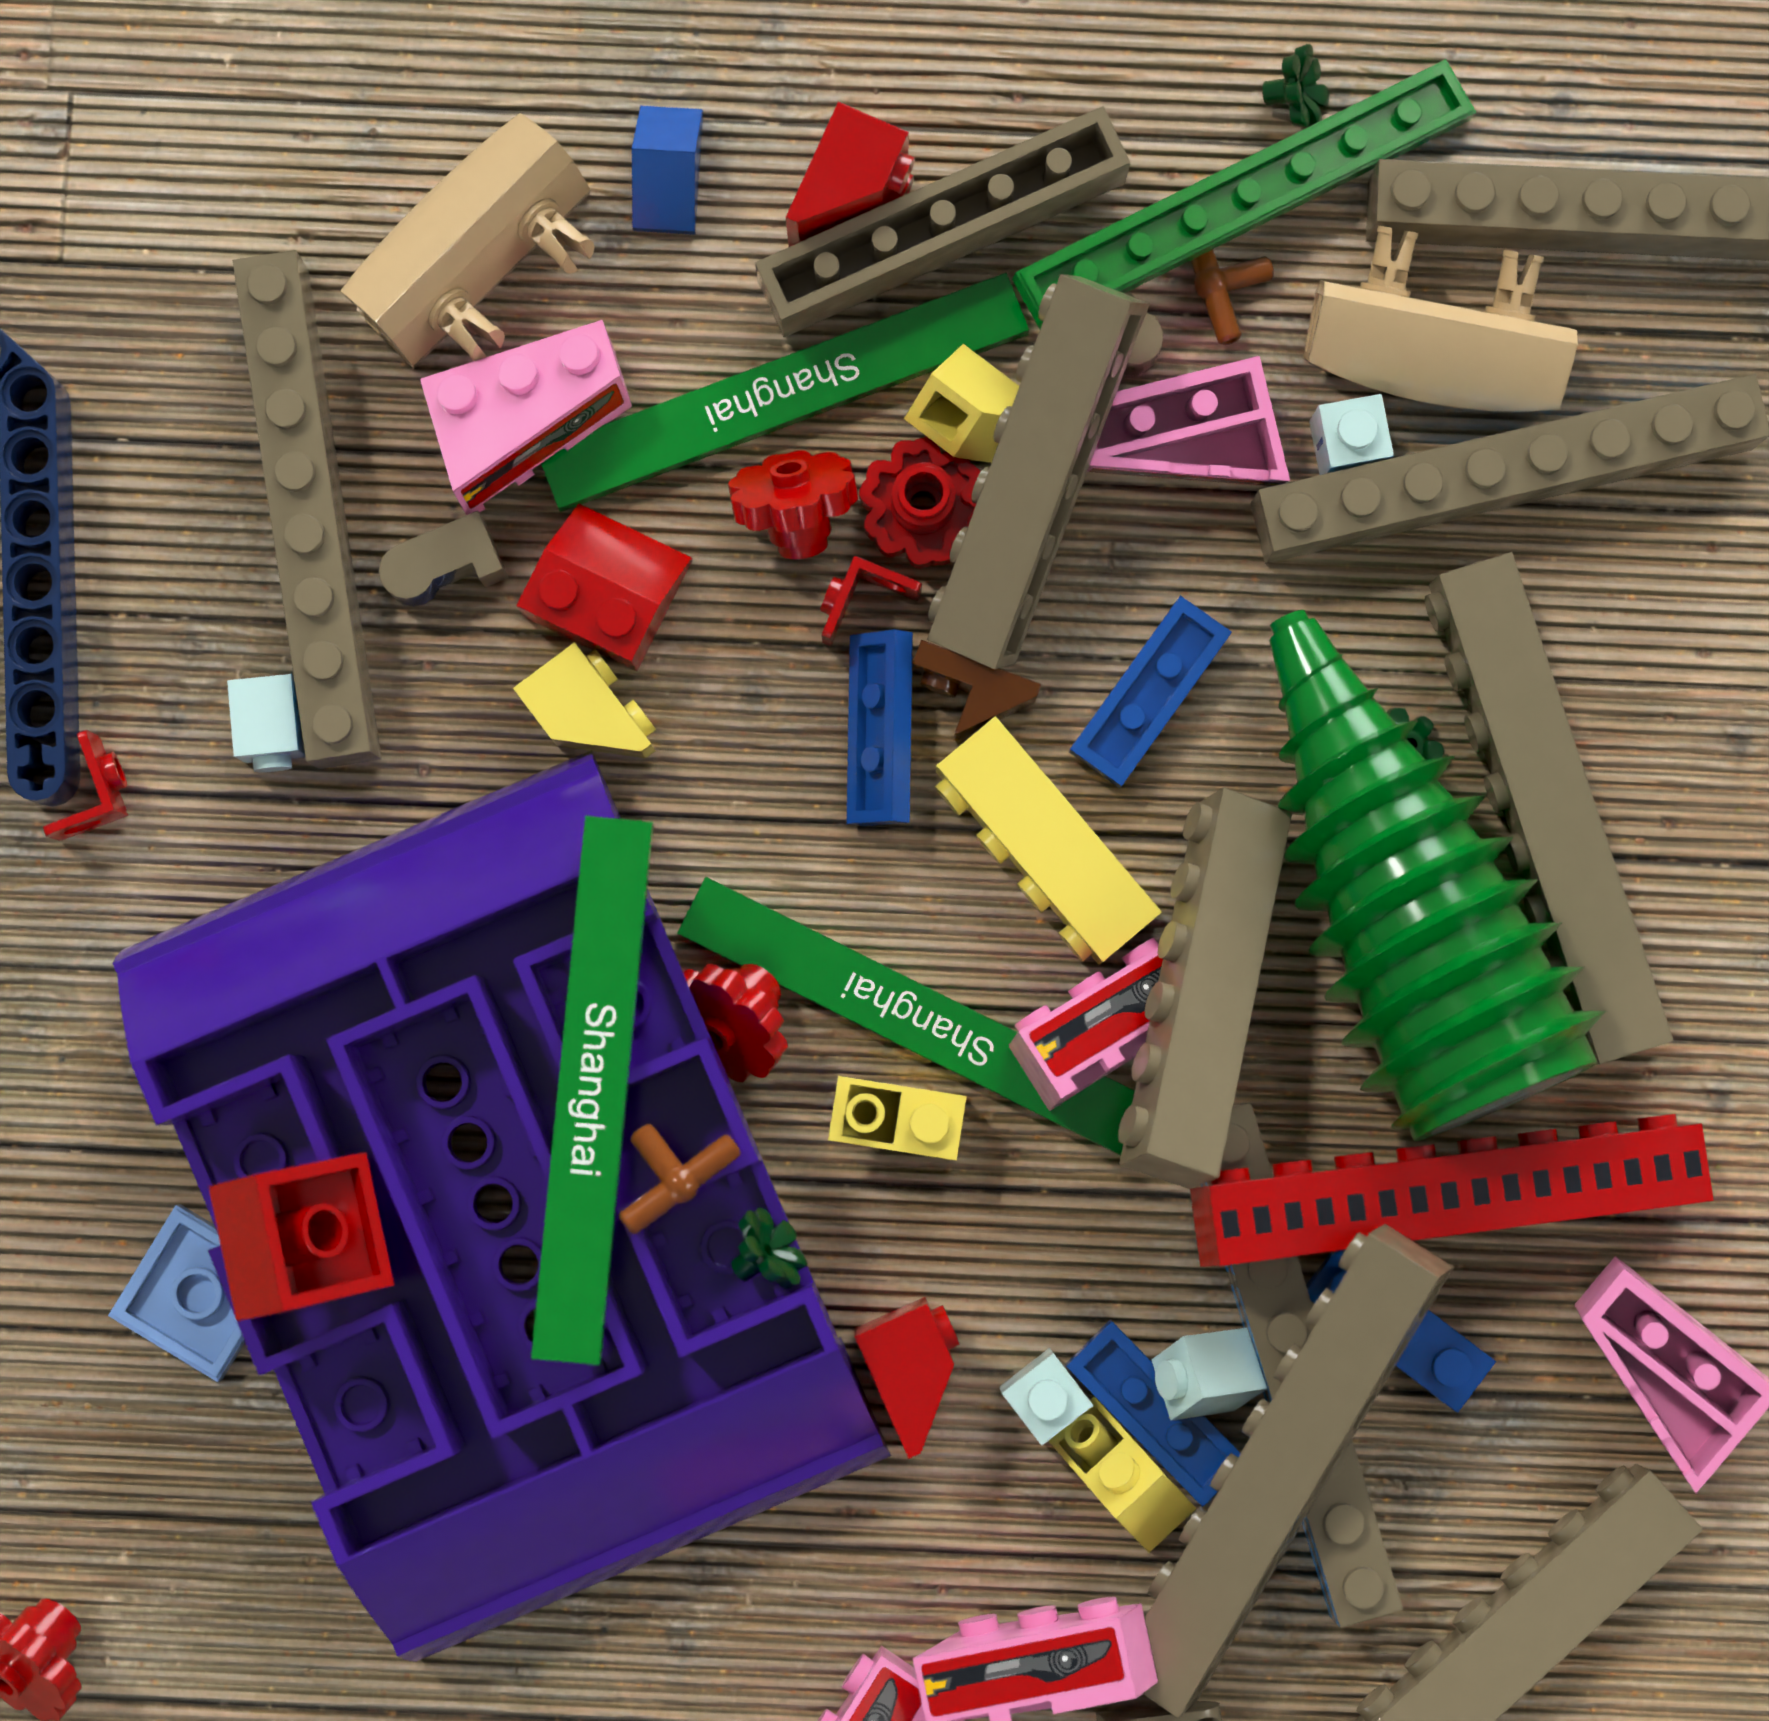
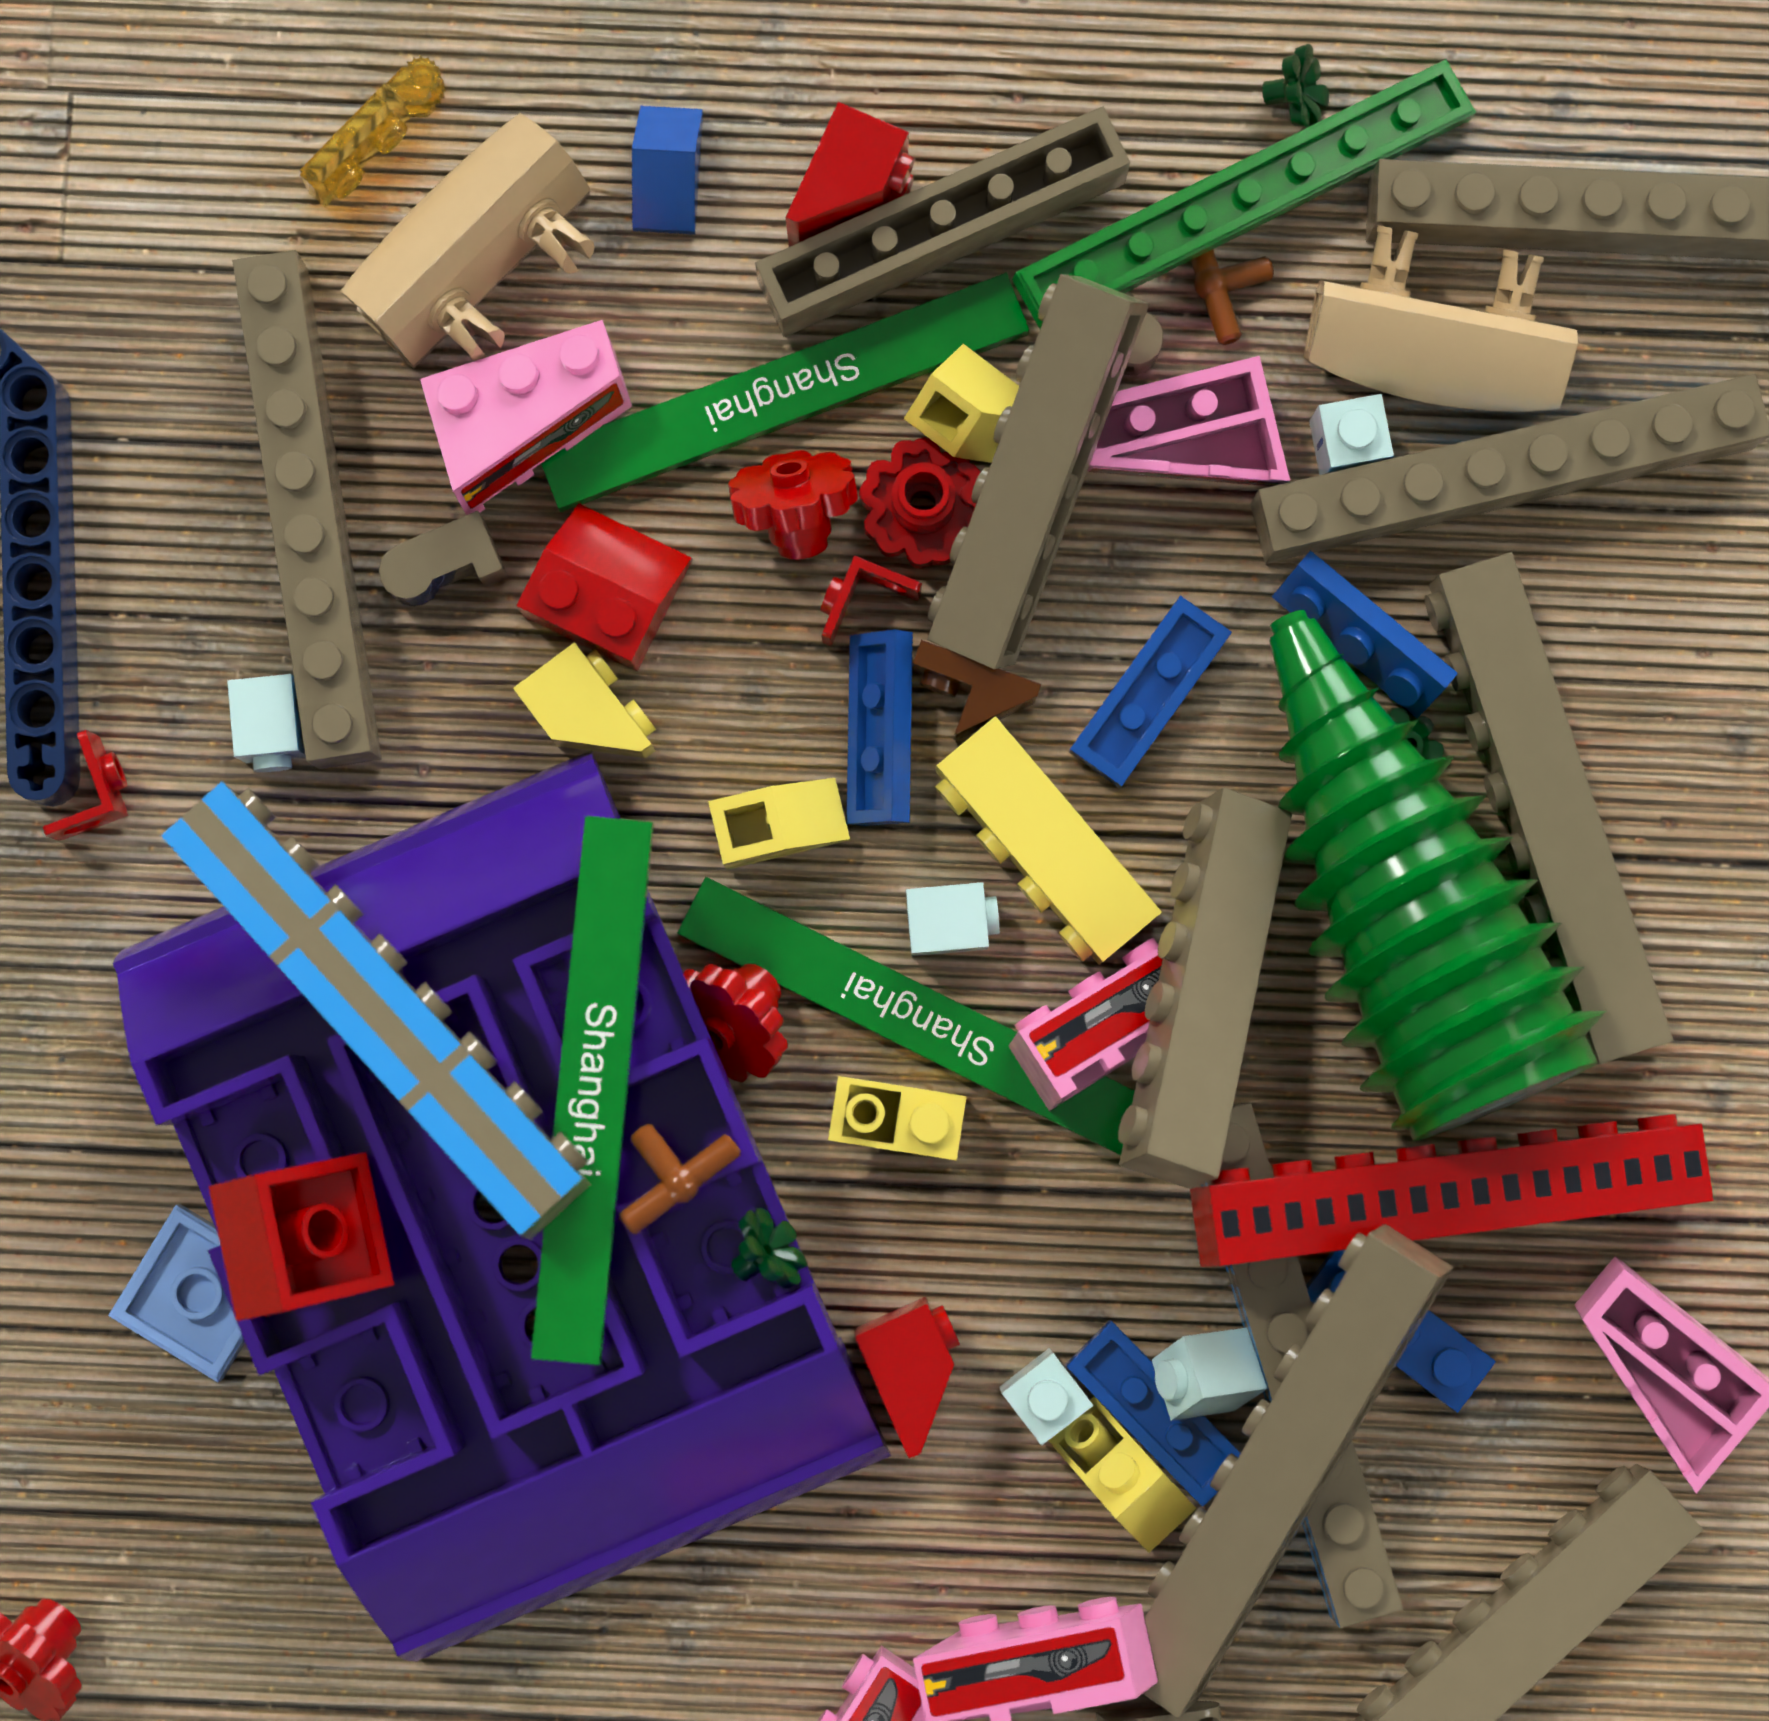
(373, 129): none -> clear yellow hinge
(377, 1010): none -> brick
(778, 821): none -> light yellow slope
(950, 919): none -> light aqua brick
(1366, 635): none -> blue plate

